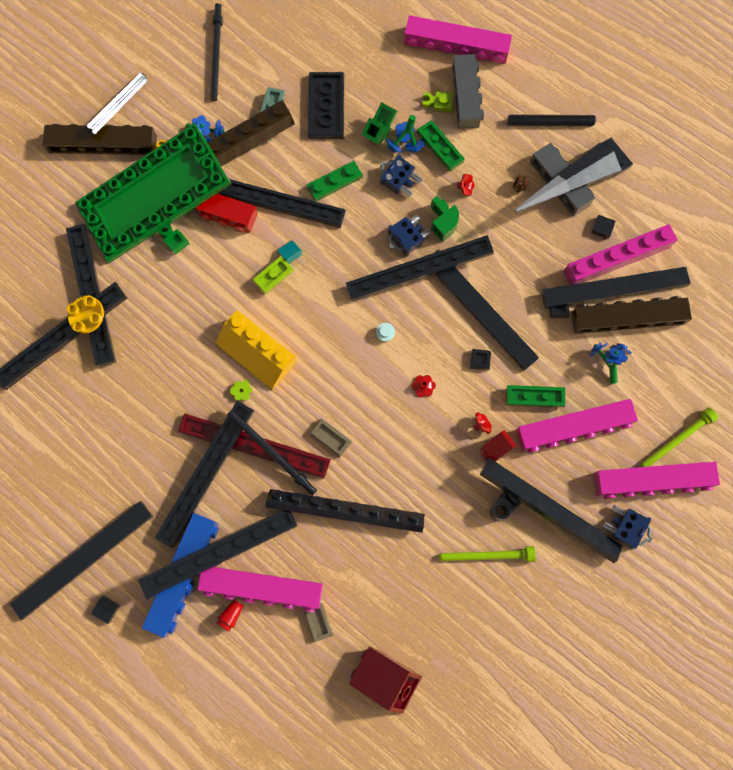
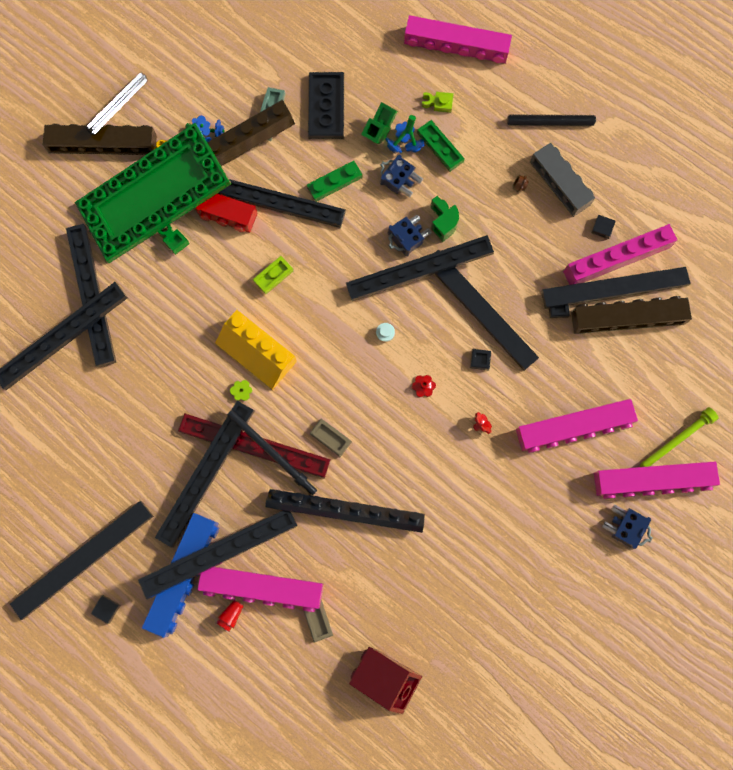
(85, 314): yellow dish -> none
(217, 21): black bar -> none
(290, 252): teal slope -> none
(466, 184): red plant -> none
(467, 91): dark grey brick -> none
(497, 446): red slope -> none
(508, 503): black piece -> none
(526, 554): lime piece -> none
(535, 396): green plate -> none
(551, 510): black tile -> none
(598, 164): plate -> none
(615, 356): blue plant -> none

